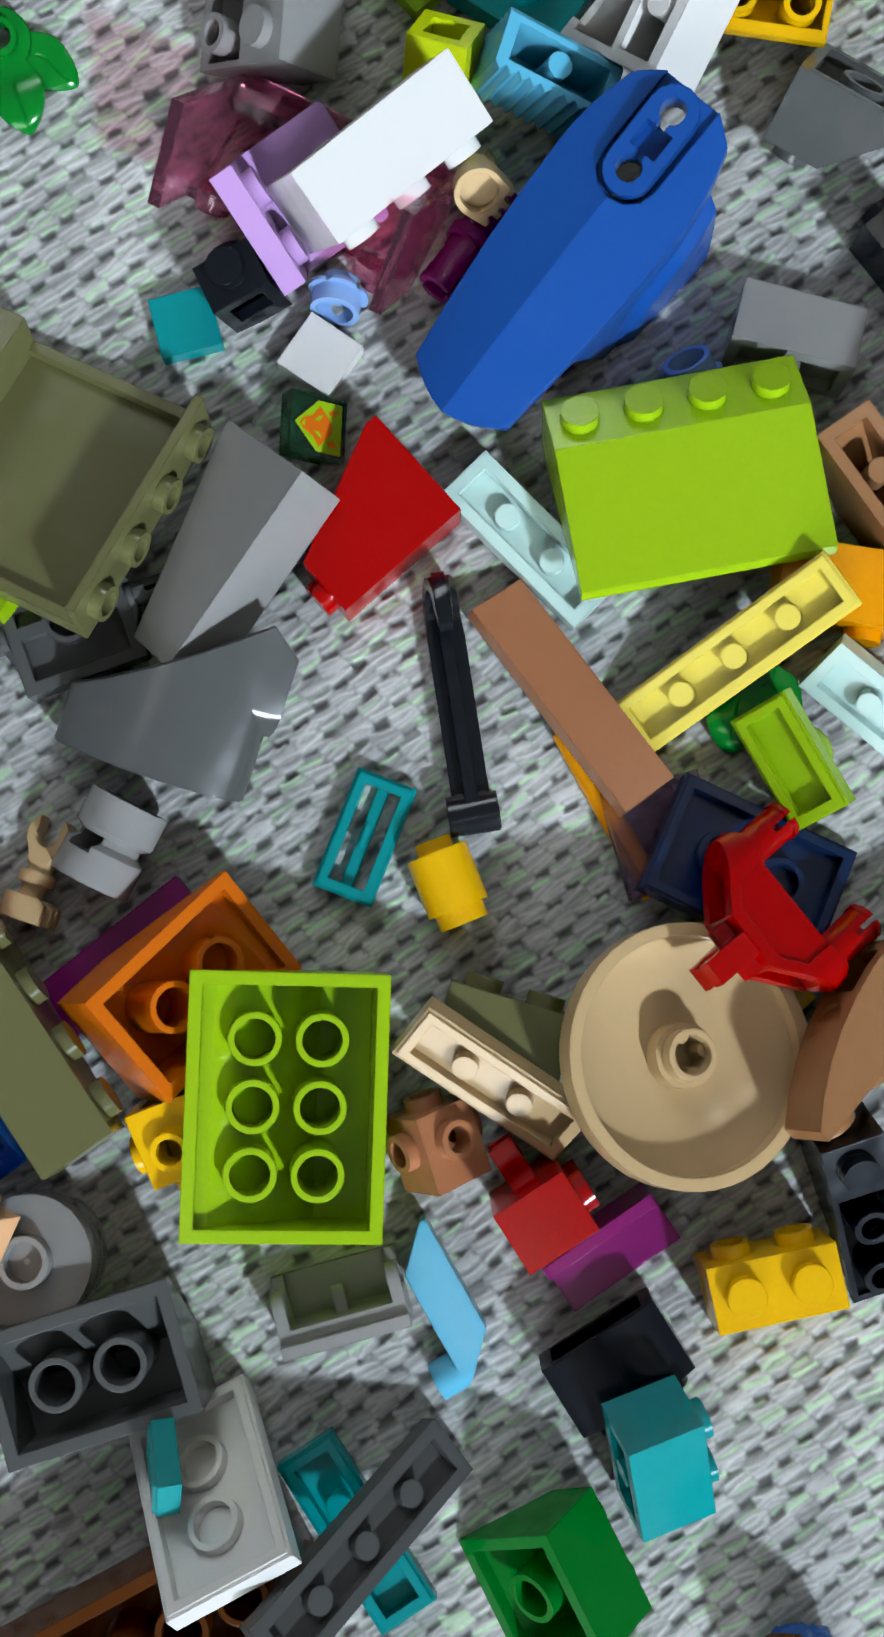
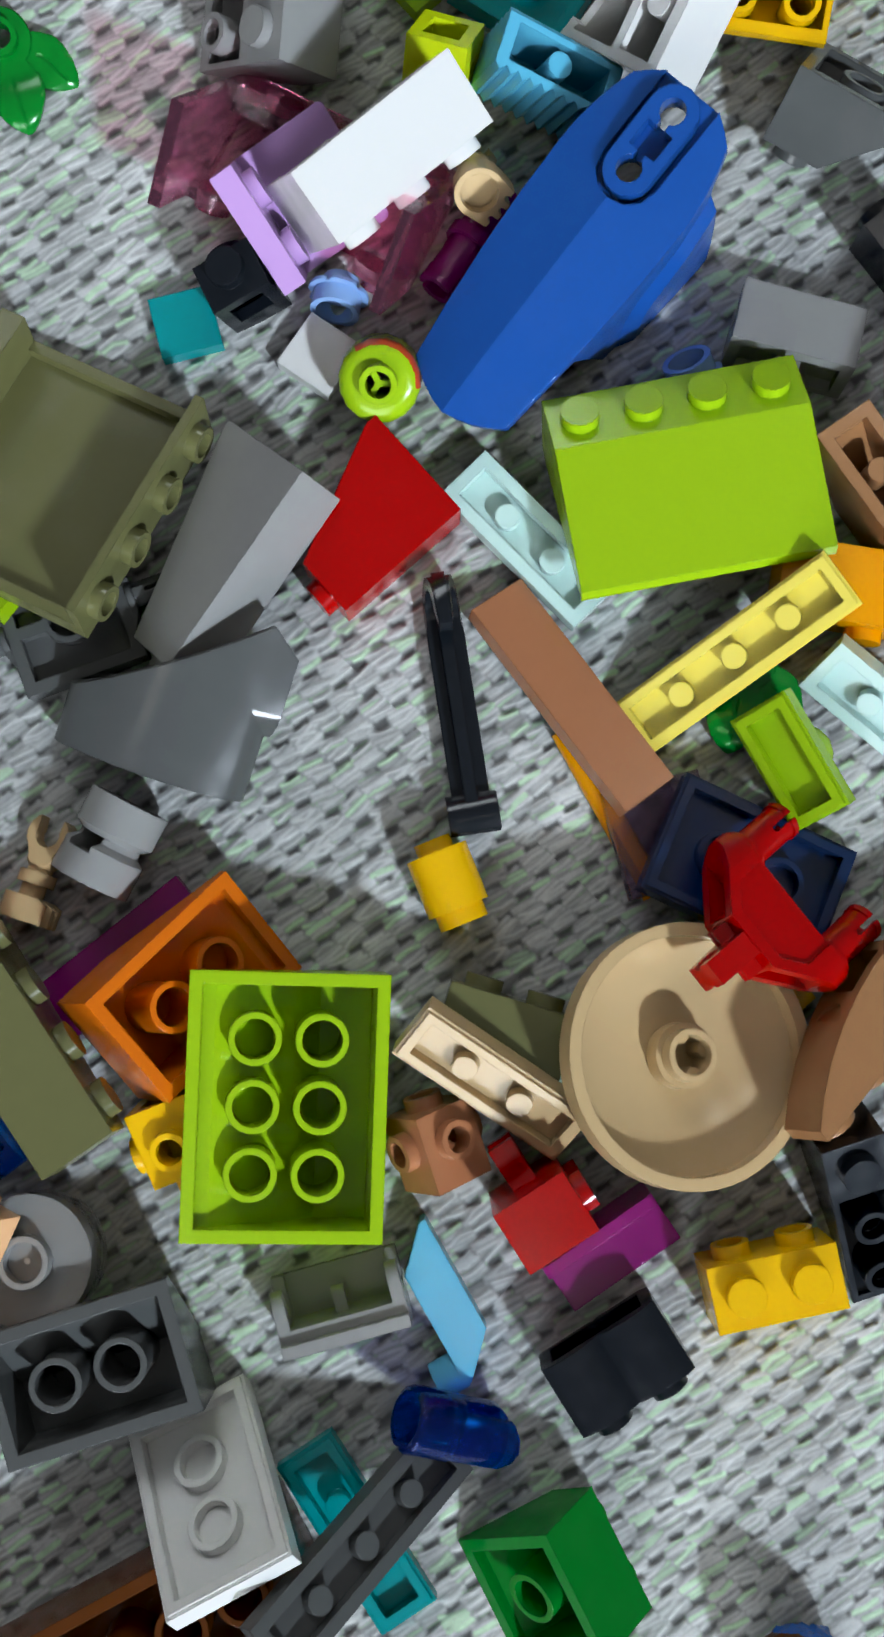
(163, 1467): teal tile -> none
(312, 428): tile -> none
(384, 788): teal tile -> none
(386, 355): none -> lime head
(453, 1428): none -> clear blue arm
(661, 1456): teal brick -> none

